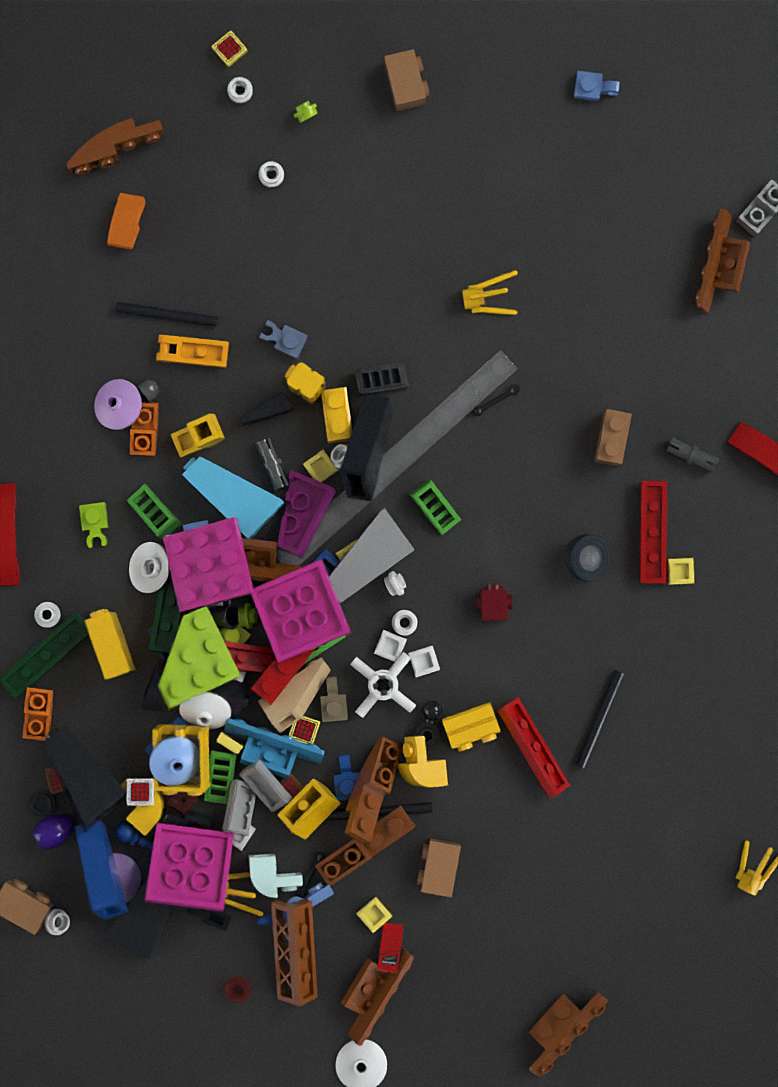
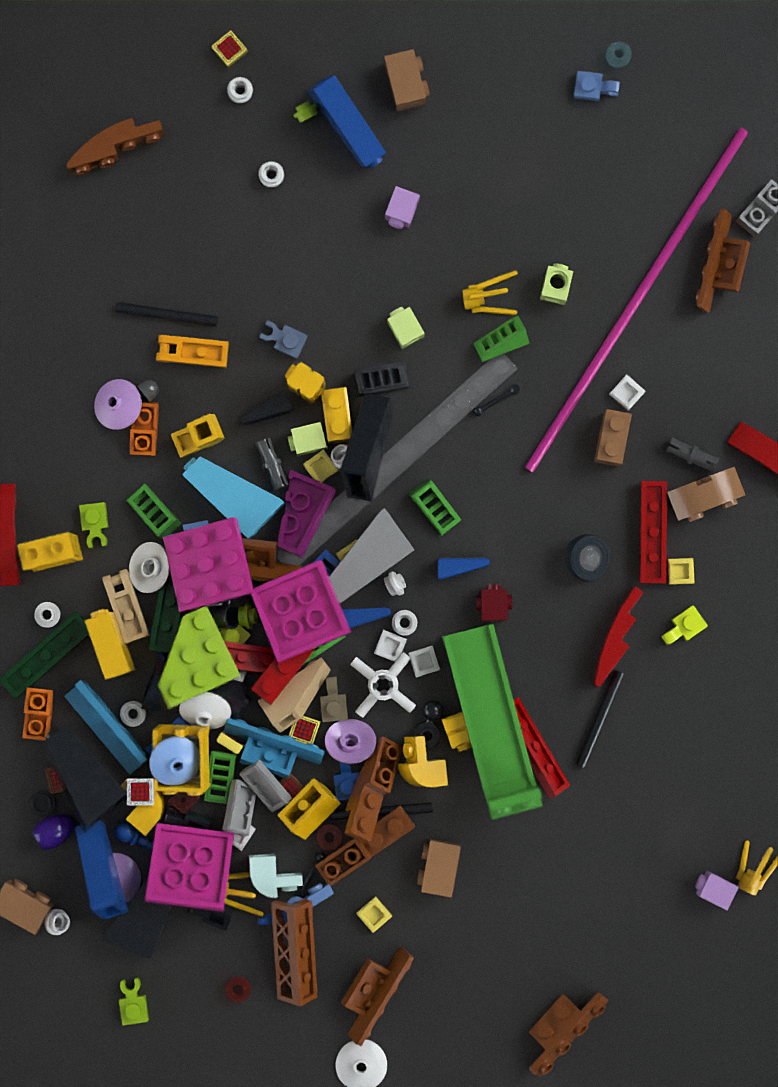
(50, 552): none -> yellow window
(107, 726): none -> dark azure fence
(124, 714): none -> white plate
(125, 221): orange slope -> none
(126, 607): none -> tan plate
(133, 1006): none -> lime plate
(307, 439): none -> yellowish green brick
(337, 837): none -> clear red plate
(347, 121): none -> blue slope
(350, 733): none -> lavender dish
(365, 615): none -> blue slope
(390, 947): red sticker -> none
(401, 208): none -> lavender brick
(405, 326): none -> yellowish green brick
(454, 566): none -> blue slope
(492, 721): none -> bright green panel
(509, 337): none -> bright green slope
(552, 294): none -> yellowish green brick
(613, 646): none -> red slope
(615, 61): none -> clear light blue plate
(627, 392): none -> white tile
(636, 300): none -> dark pink piece
(686, 625): none -> neon yellow plate
(705, 494): none -> medium nougat brick
(716, 889): none -> lavender brick

